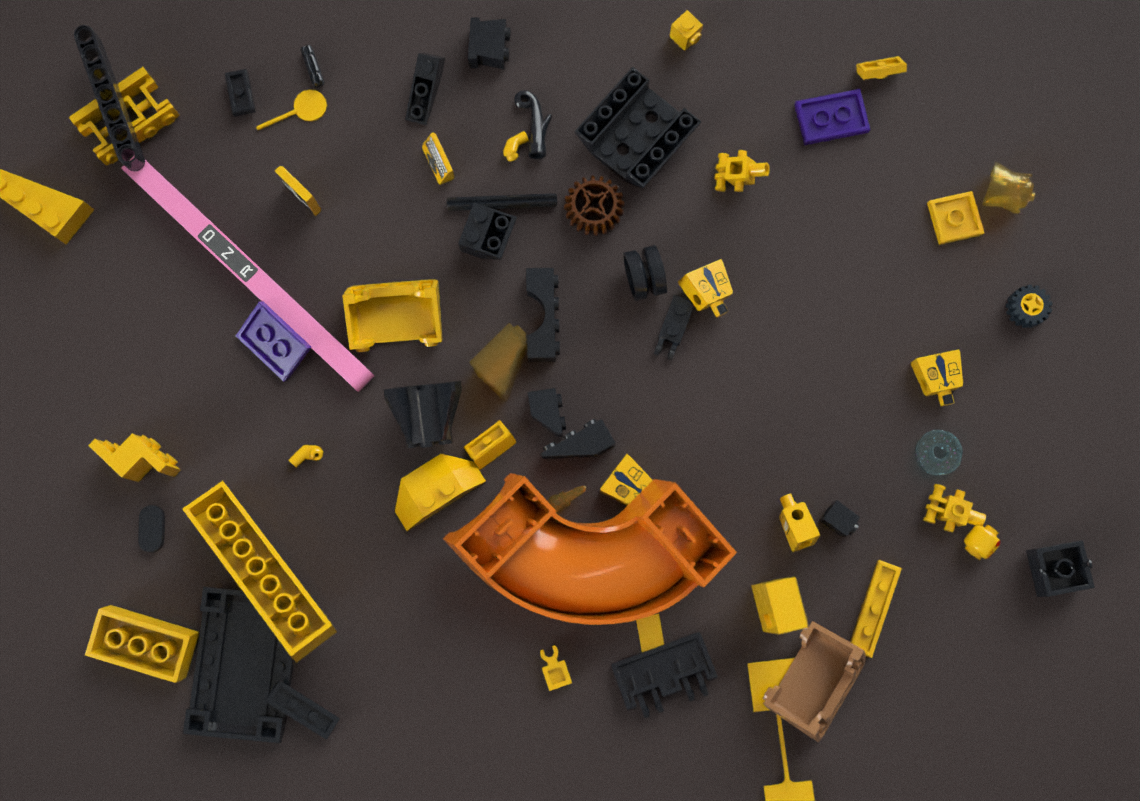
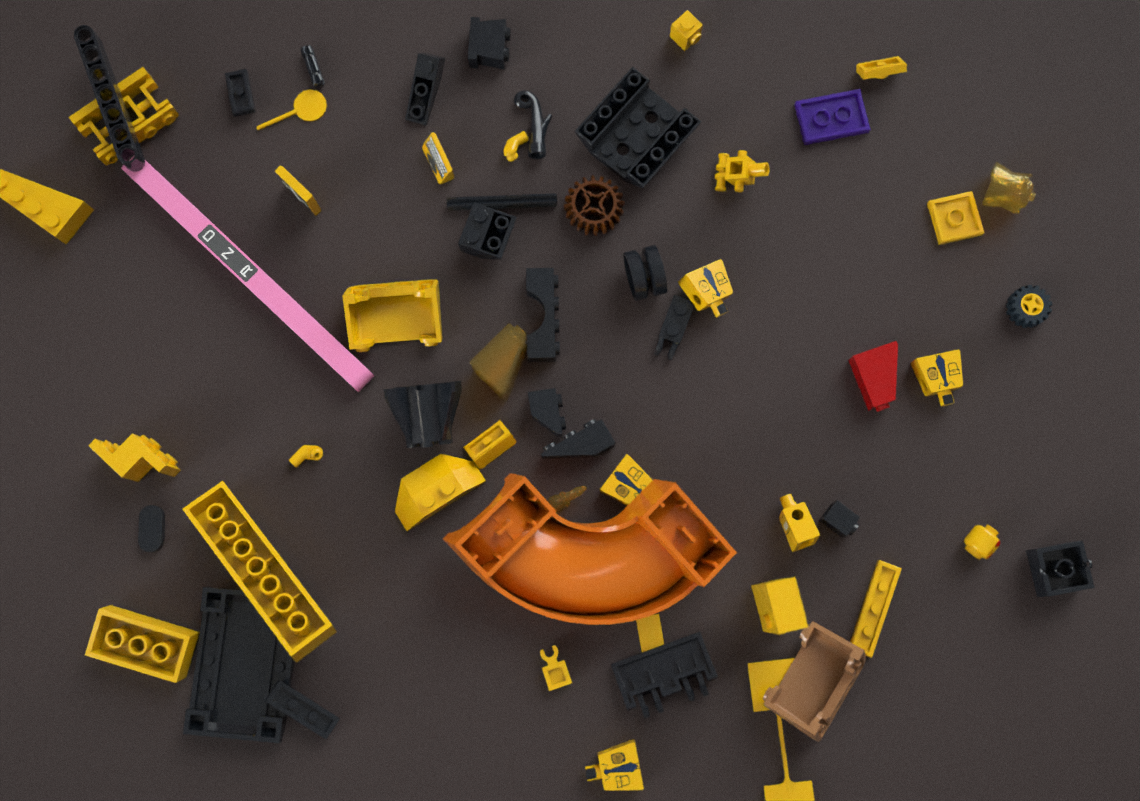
(273, 341): tile -> none
(617, 768): none -> yellow torso
(877, 375): none -> red slope
(952, 452): clear light blue tile -> none
(952, 510): yellow piece -> none

